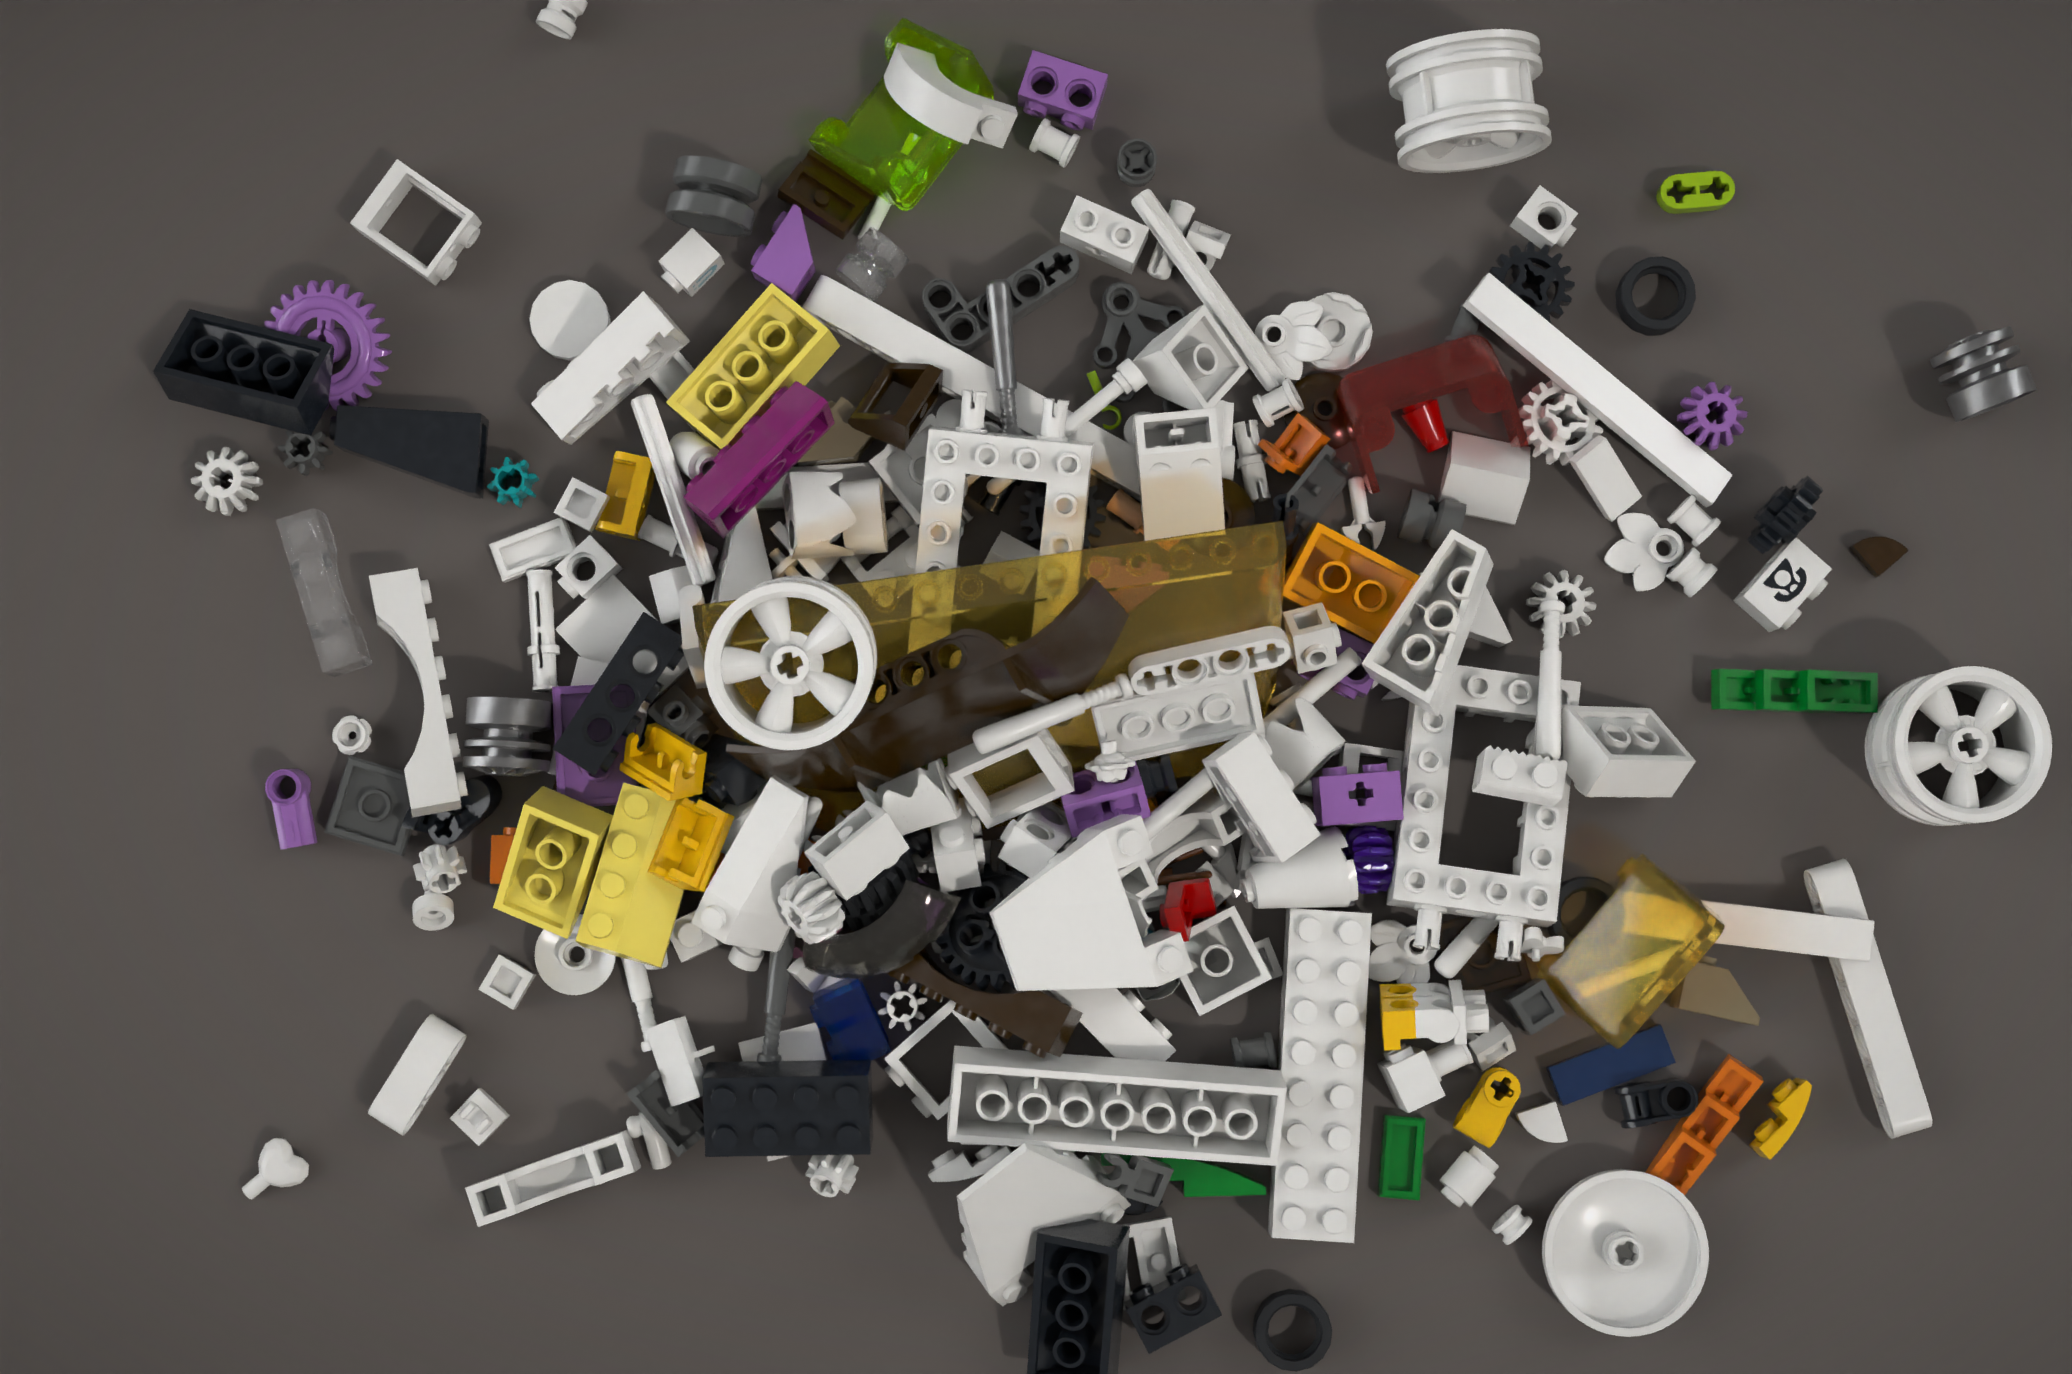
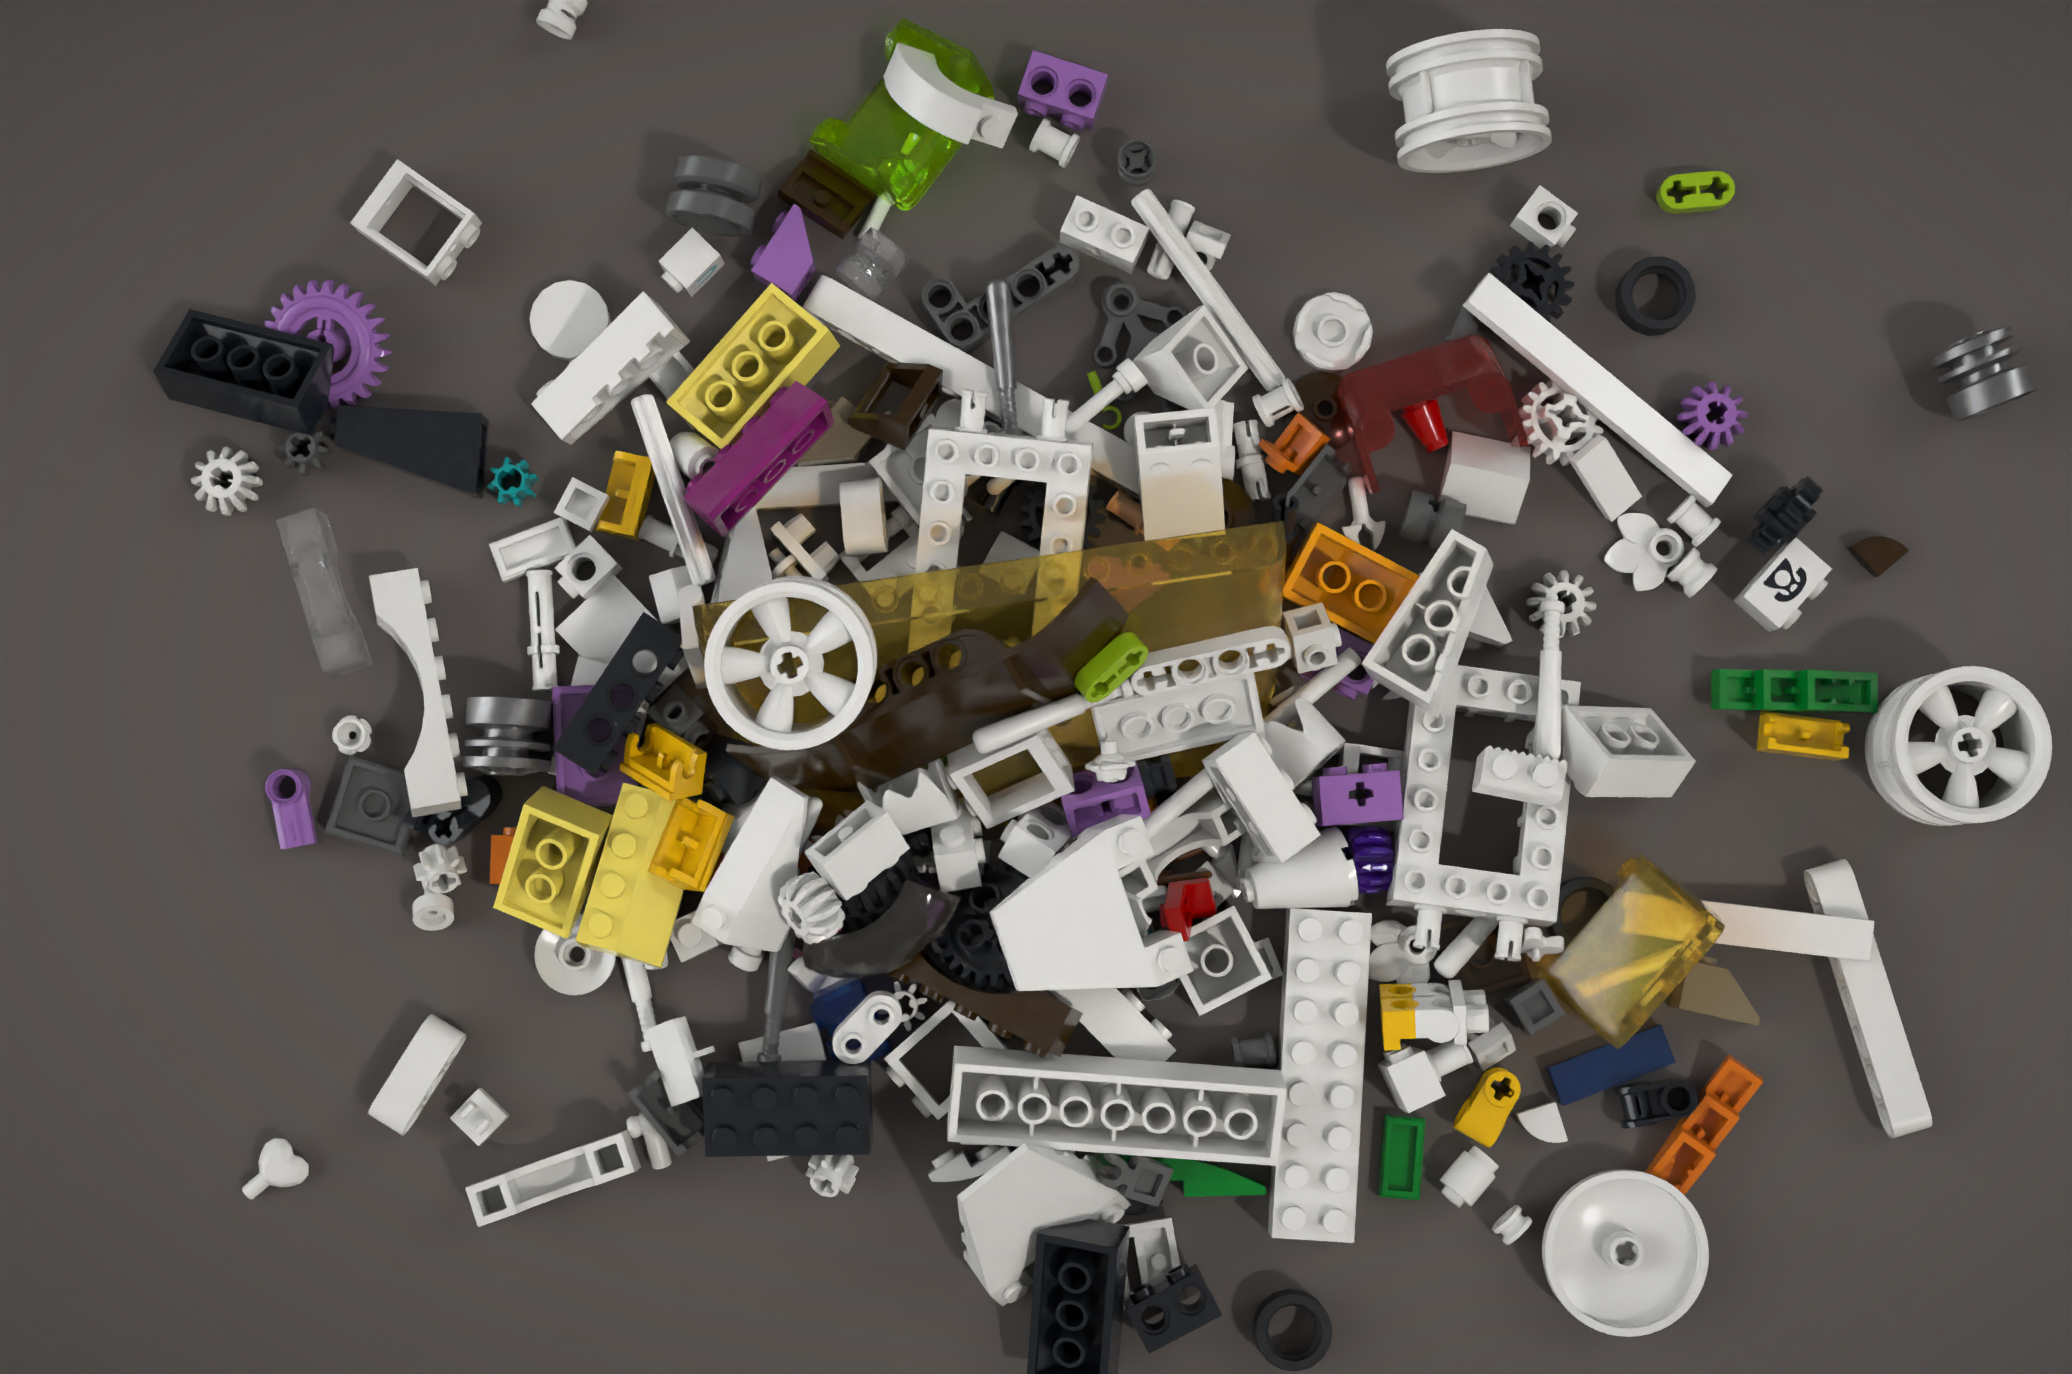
(507, 981): white tile -> none
(815, 515): white piece -> none
(866, 1028): none -> white plate
(1111, 667): none -> lime beam
(1299, 337): white plate -> none
(1789, 1106): yellow slope -> none
(1802, 736): none -> yellow hinge

